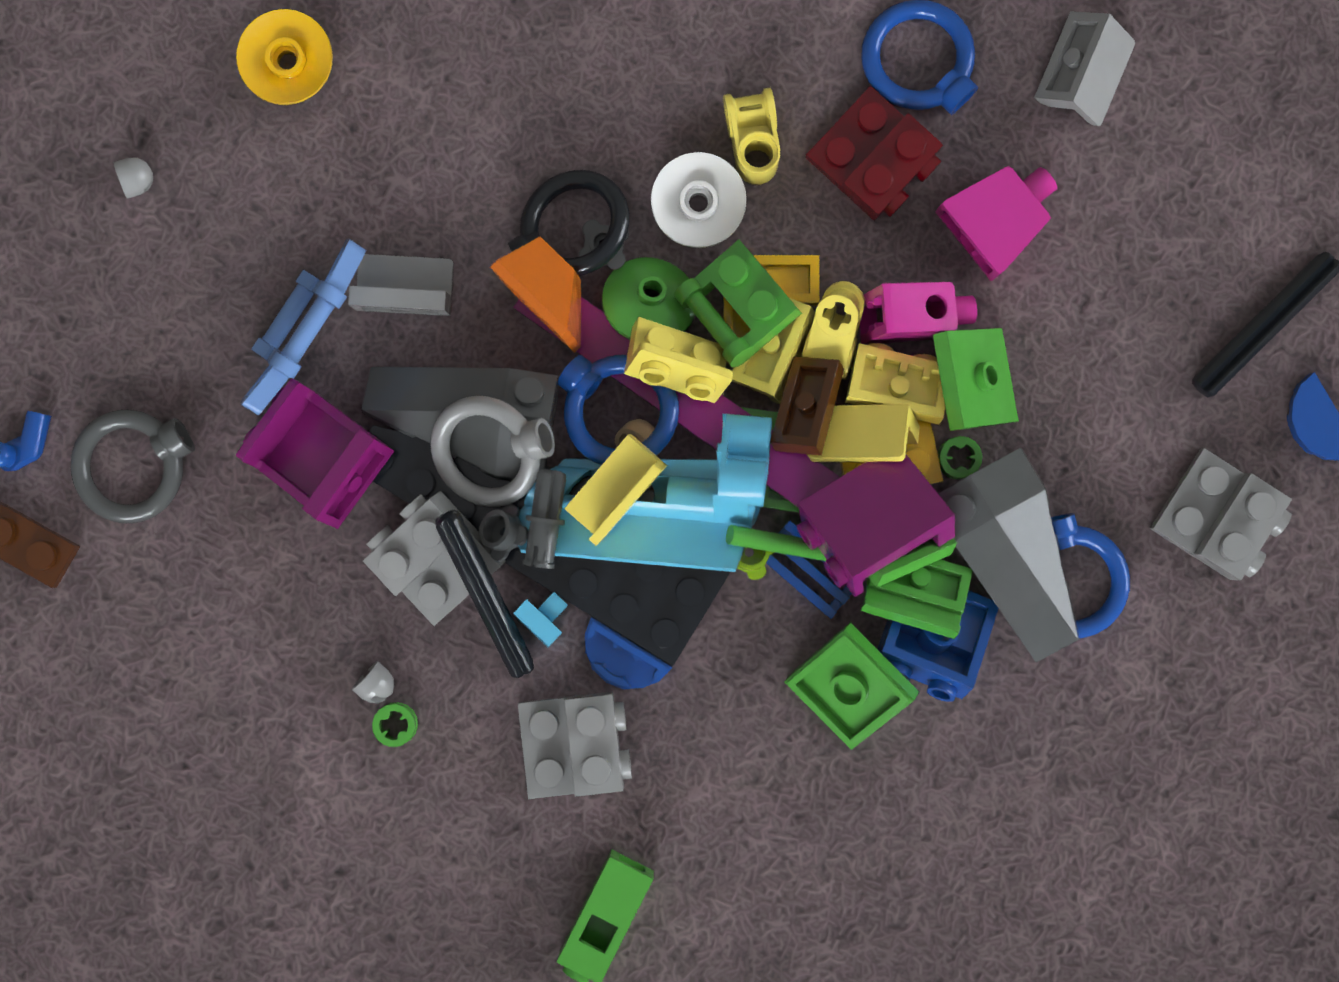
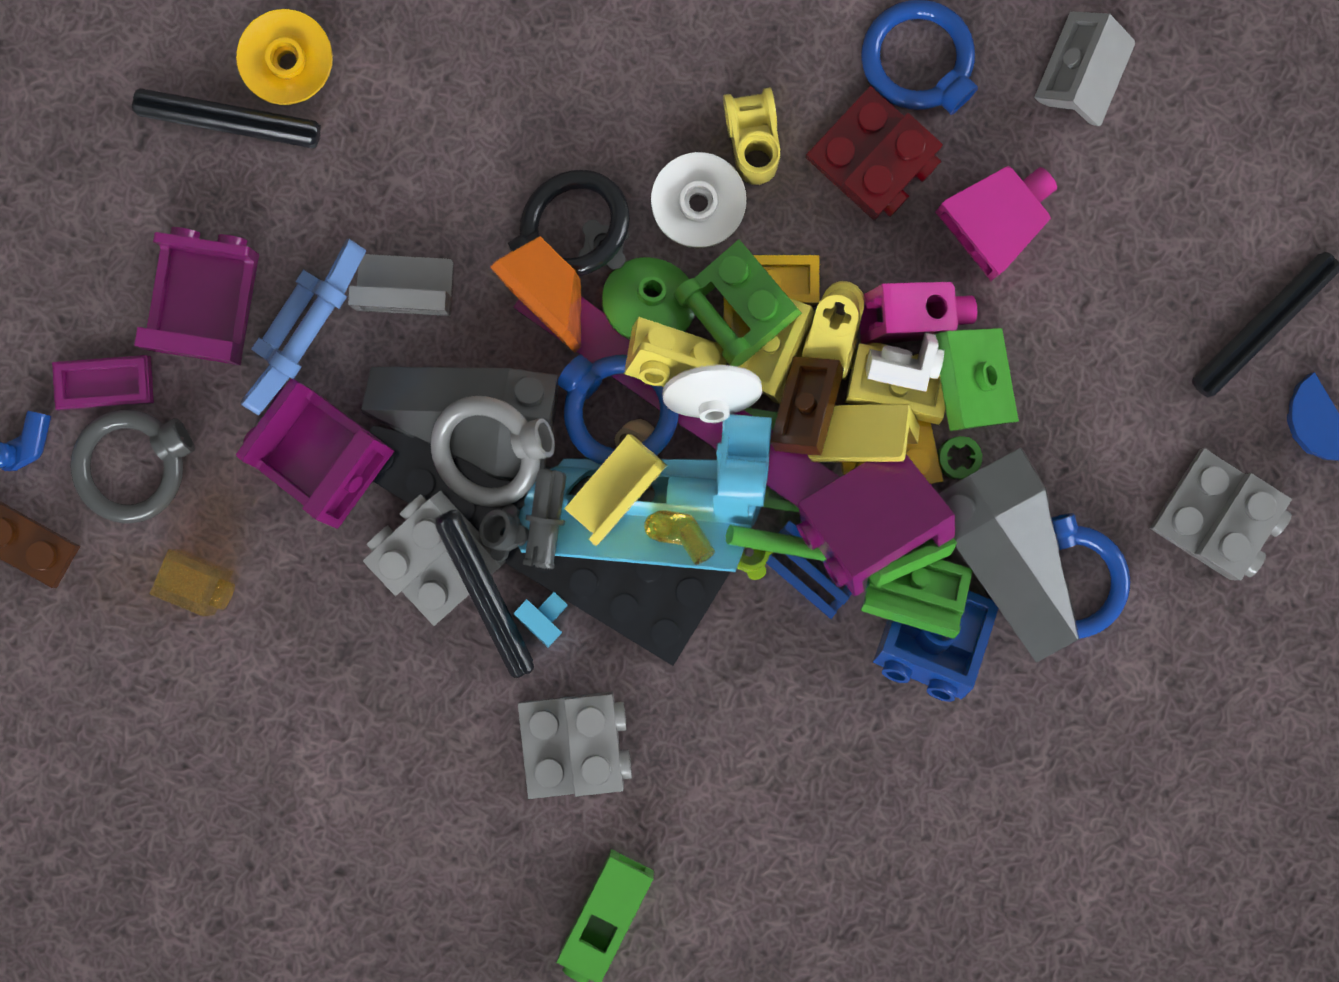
(102, 382): none -> magenta tile
(134, 176): light grey hinge -> none
(193, 583): none -> clear yellow brick
(200, 297): none -> magenta panel
(226, 118): none -> black axle
(376, 685): light grey hinge -> none
(386, 713): bright green bush -> none
(620, 659): blue tile -> none
(681, 530): none -> clear yellow arm
(712, 392): none -> white dish
(851, 686): bright green plate -> none
(897, 367): none -> white bracket

